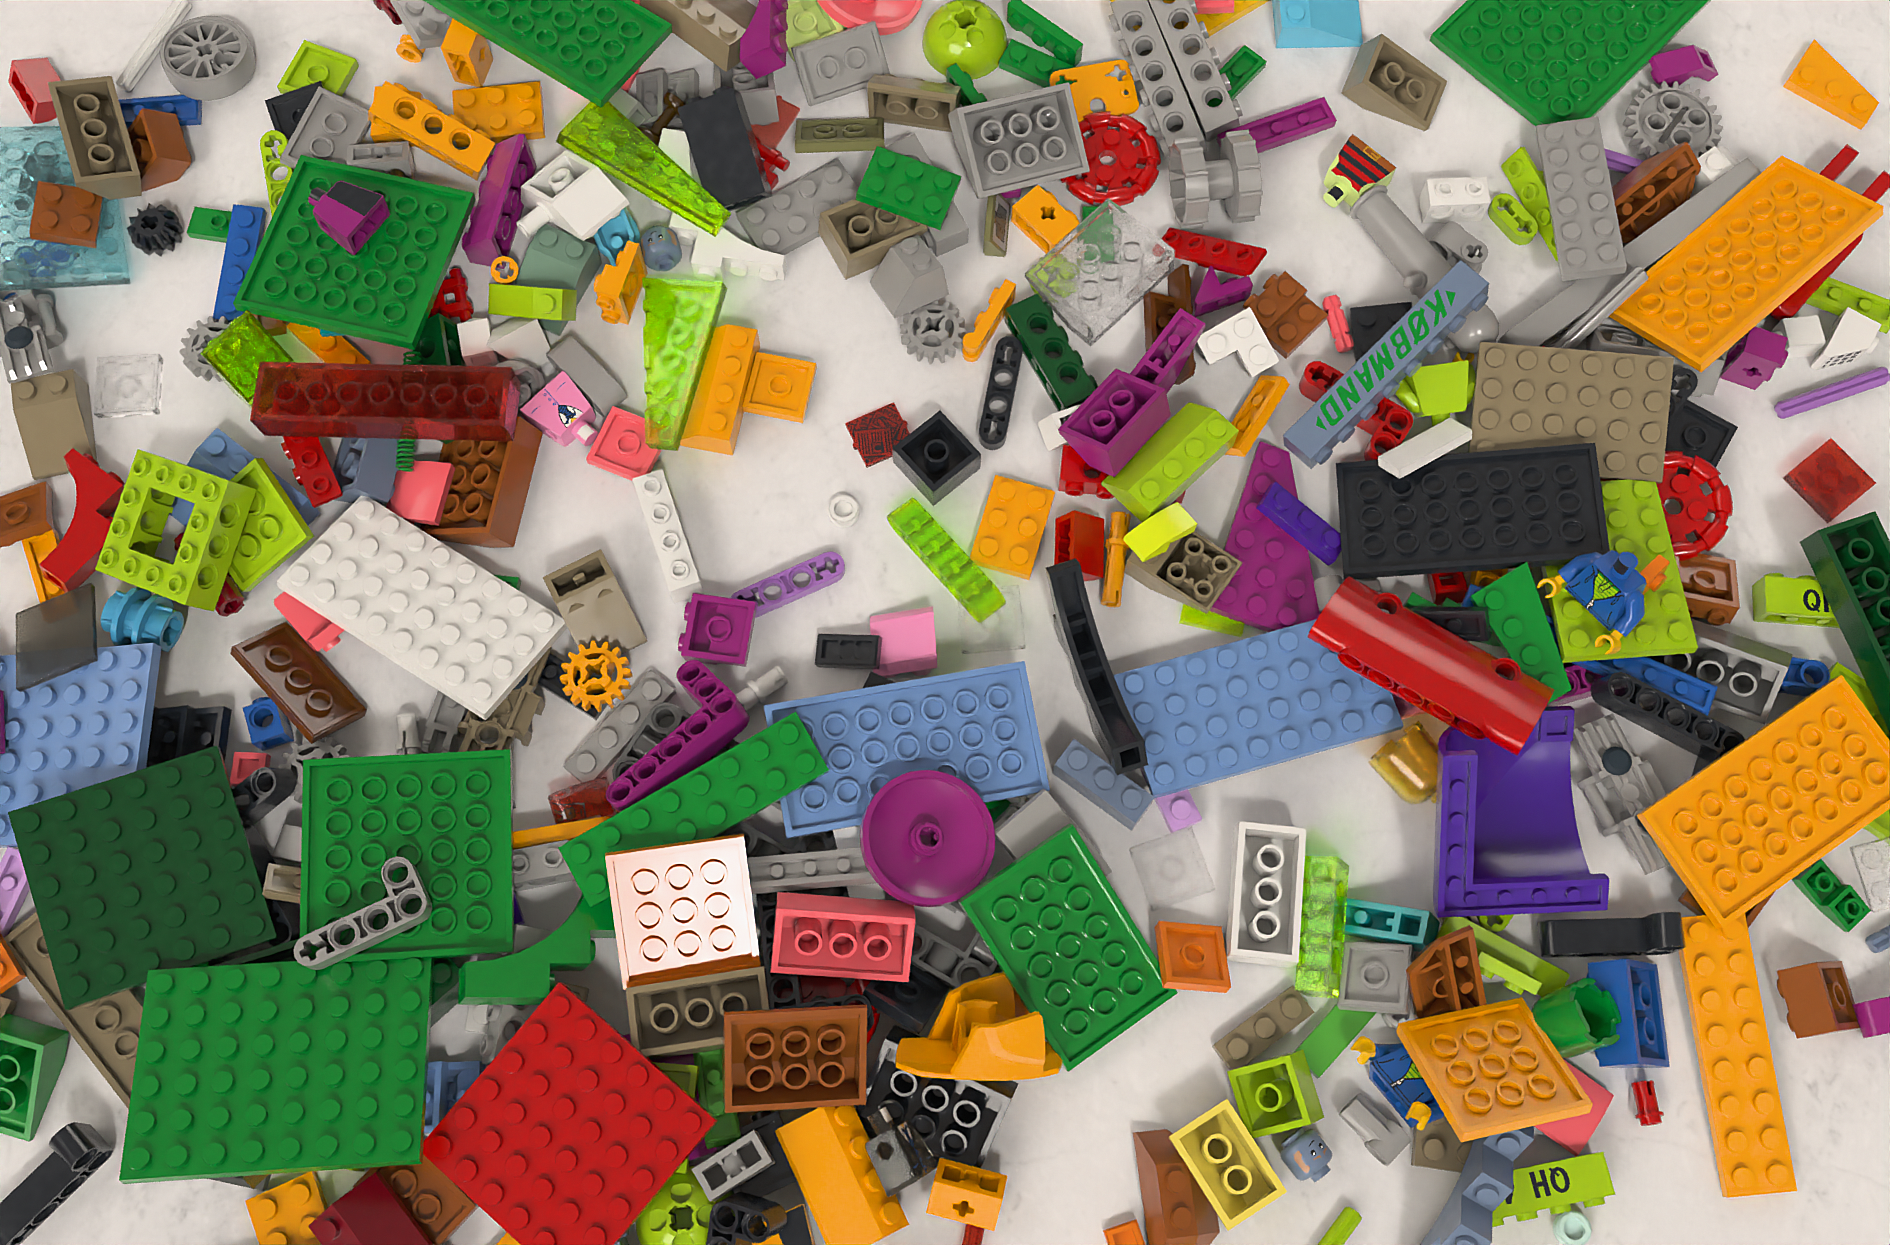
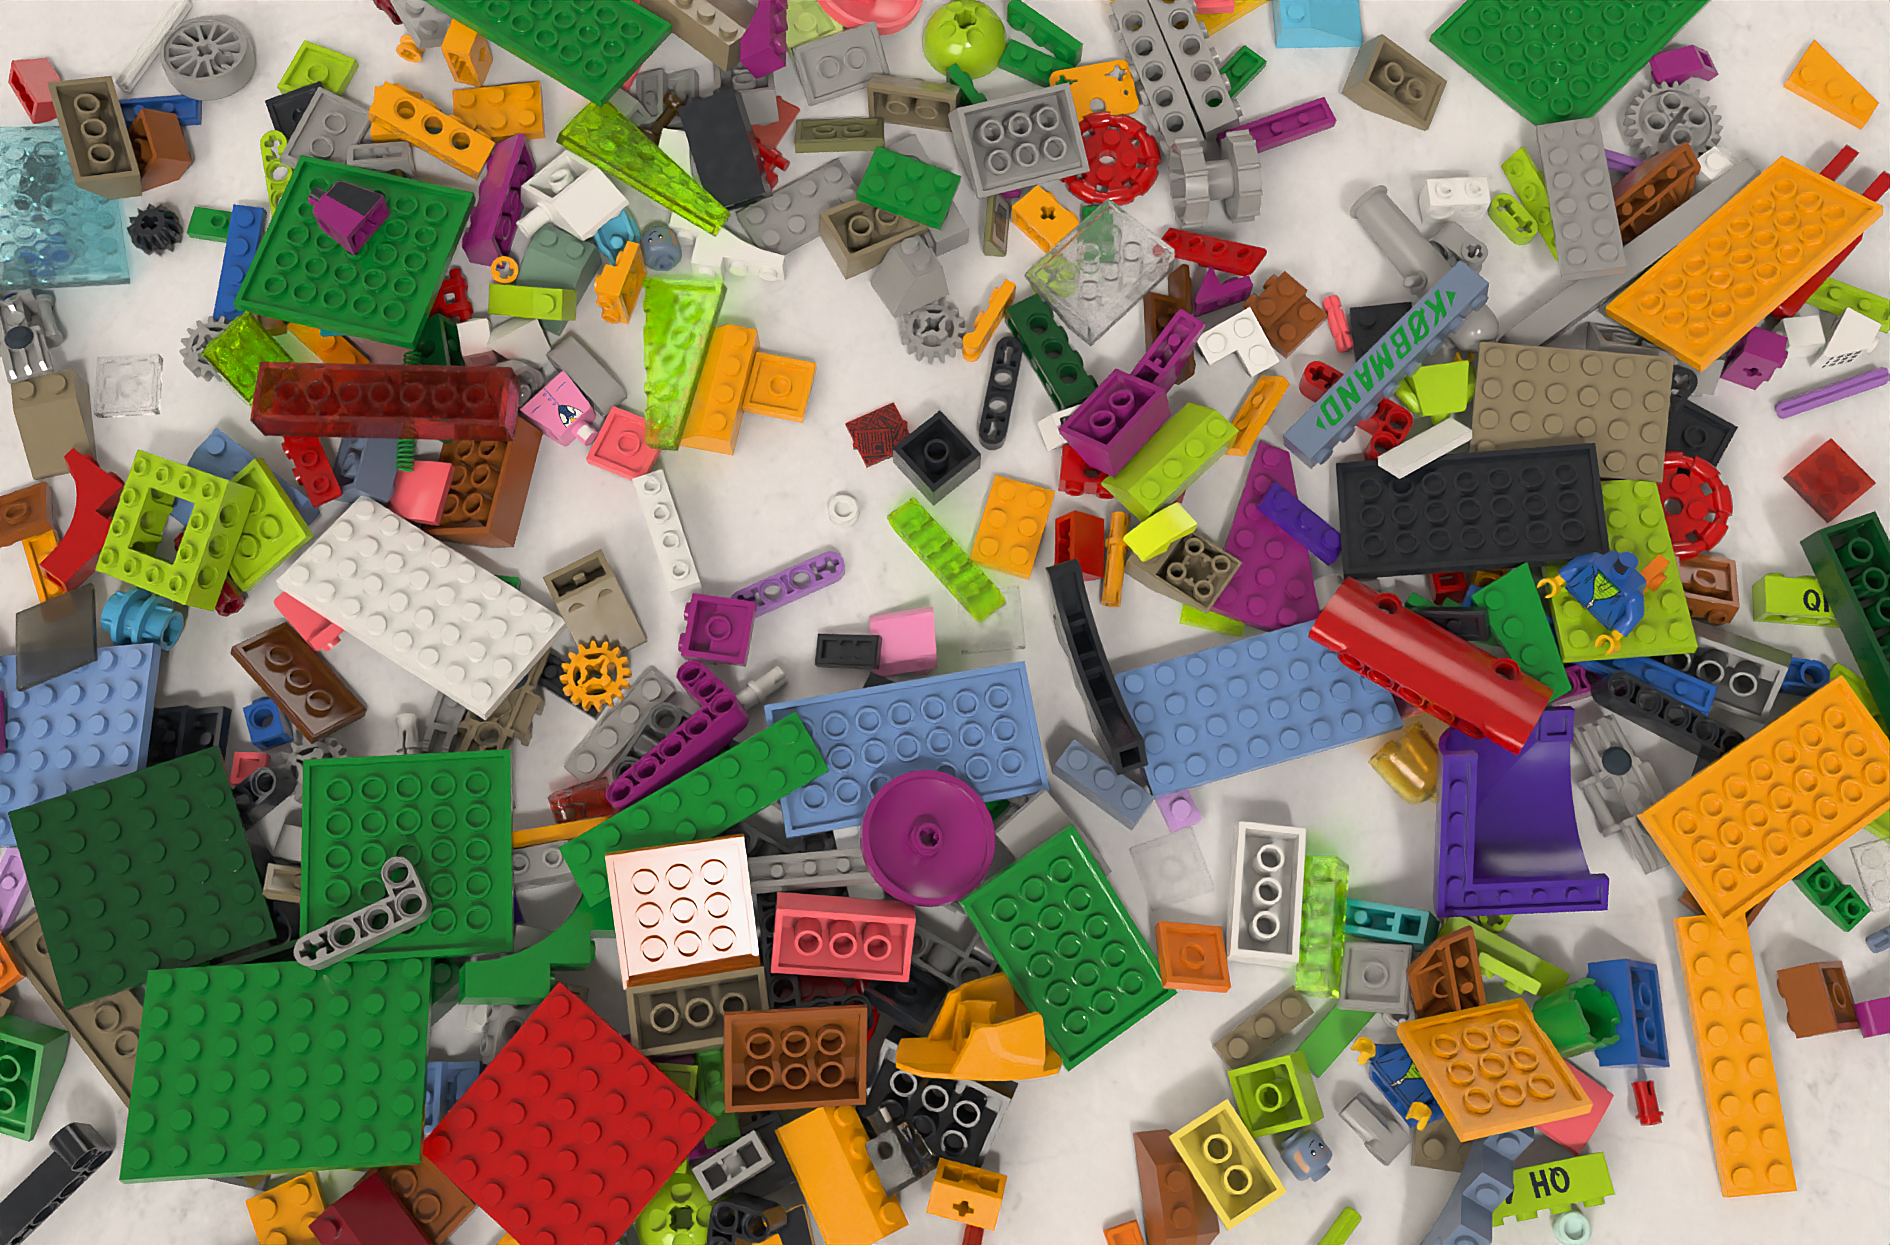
(66, 215): dark orange plate -> none
(1355, 173): torso -> none
(1602, 309): light grey axle -> none
(1644, 936): black beam -> none

